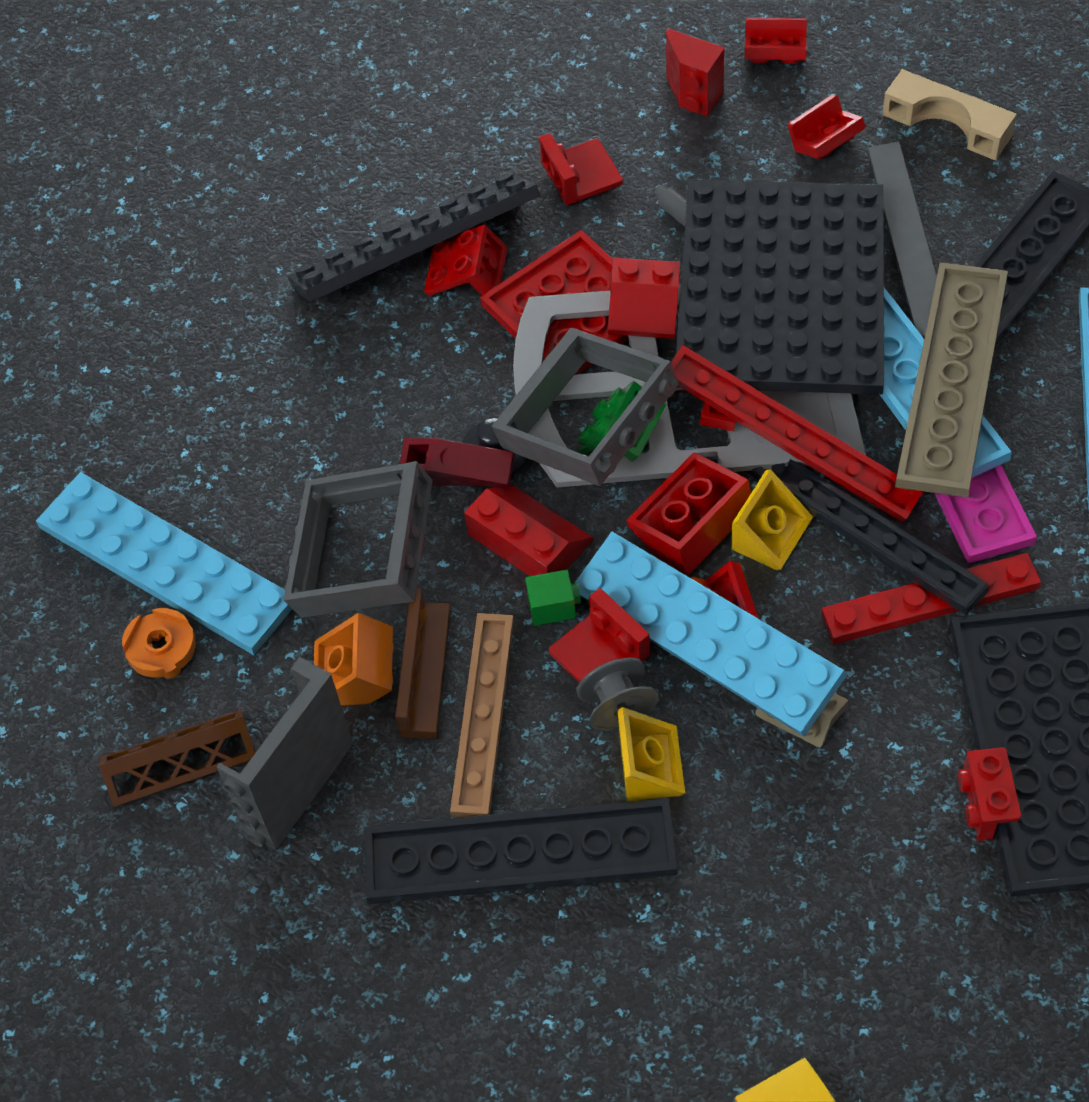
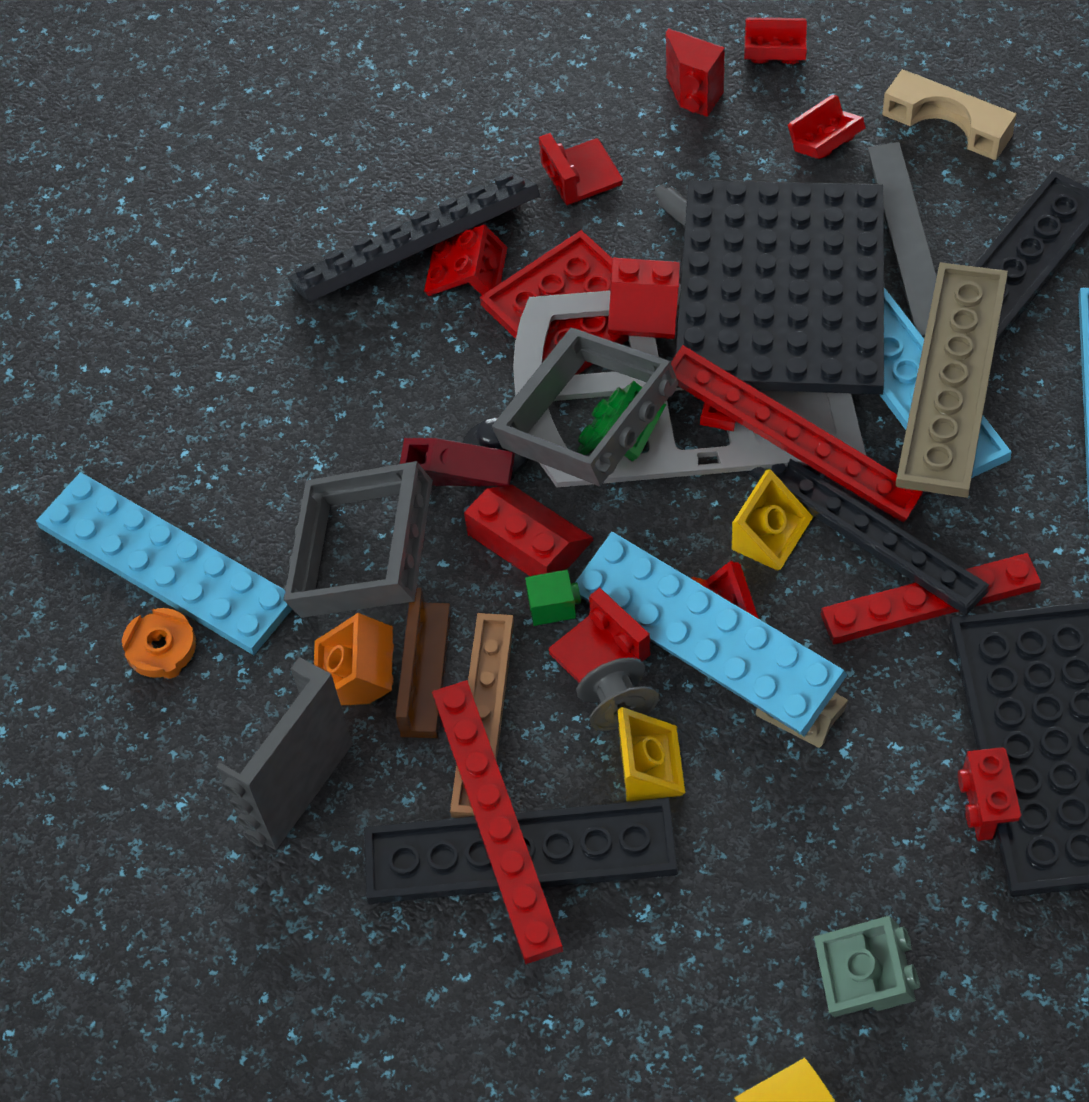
(172, 744): reddish brown fence -> none
(497, 823): none -> red plate
(690, 512): red slope -> none
(866, 967): none -> sand green plate
(989, 519): dark pink plate -> none

